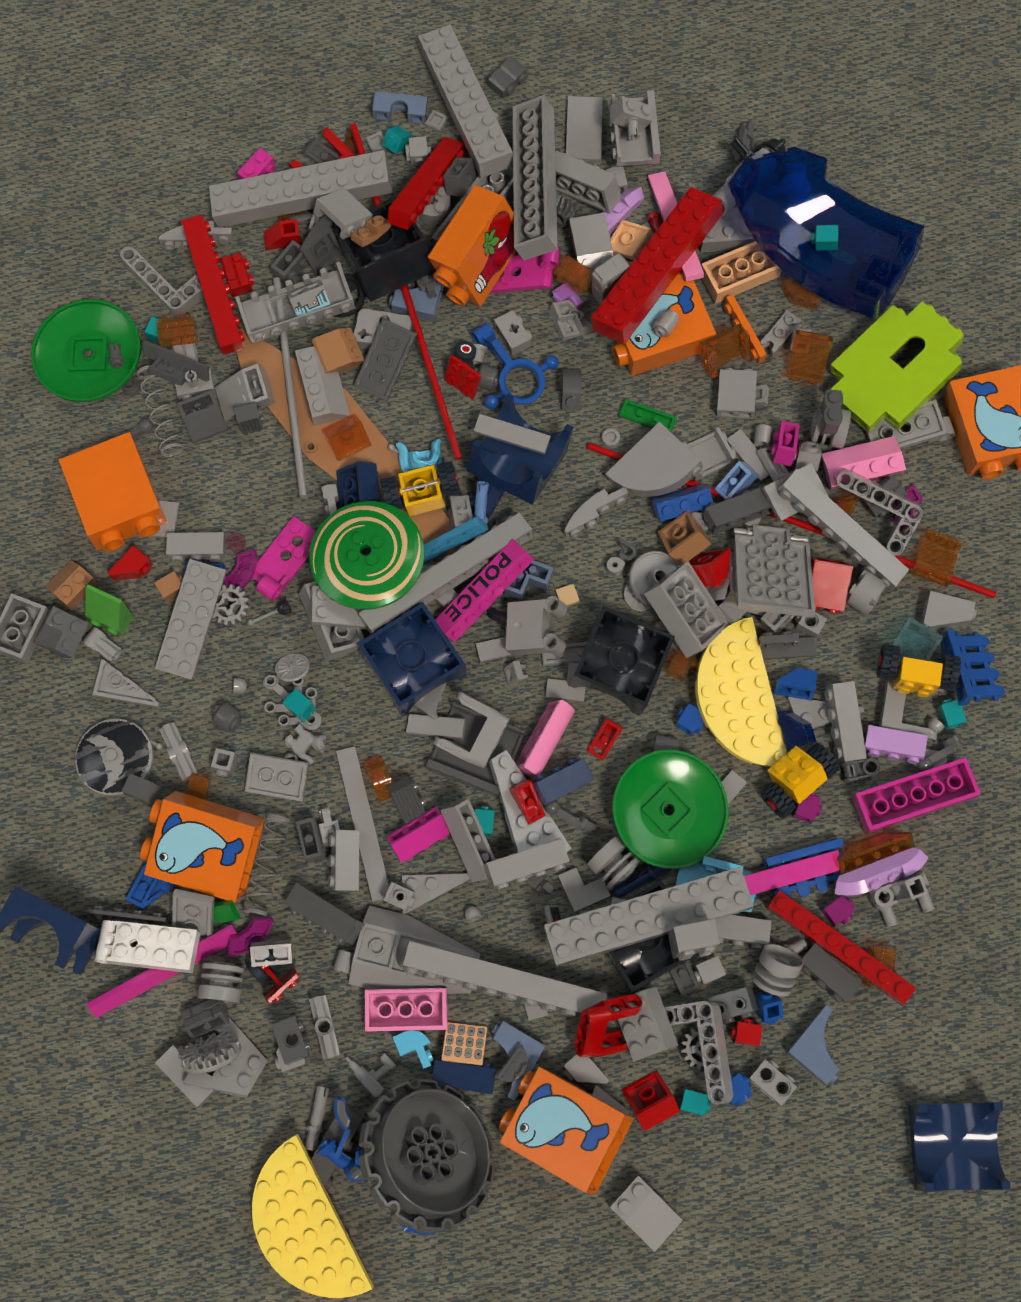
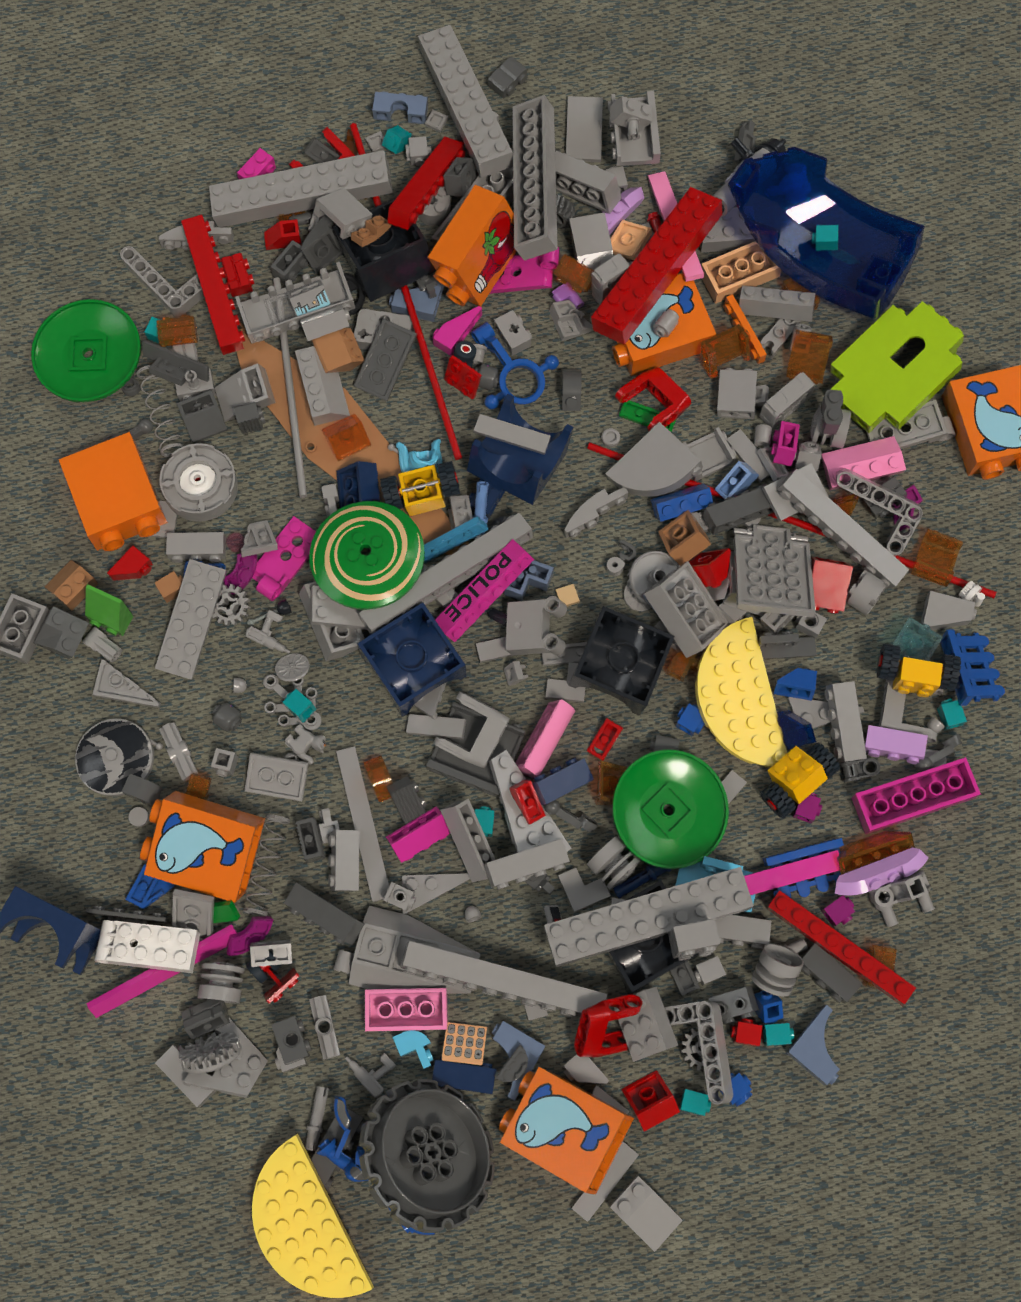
(116, 359): dark grey pin -> none
(138, 817): none -> light grey tile
(198, 482): none -> light grey piece
(258, 539): none -> light grey wing
(264, 636): none -> light grey piece
(325, 322): none -> light grey brick
(456, 330): none -> dark pink slope
(589, 1203): none -> light grey tile
(607, 779): none -> clear orange slope
(663, 389): none -> red connector
(768, 1086): light grey brick -> none
(777, 303): none -> light grey brick
(778, 1034): none -> teal brick
(787, 400): none -> light grey axle
(956, 1147): dark blue piece -> none
(972, 593): none -> white piece

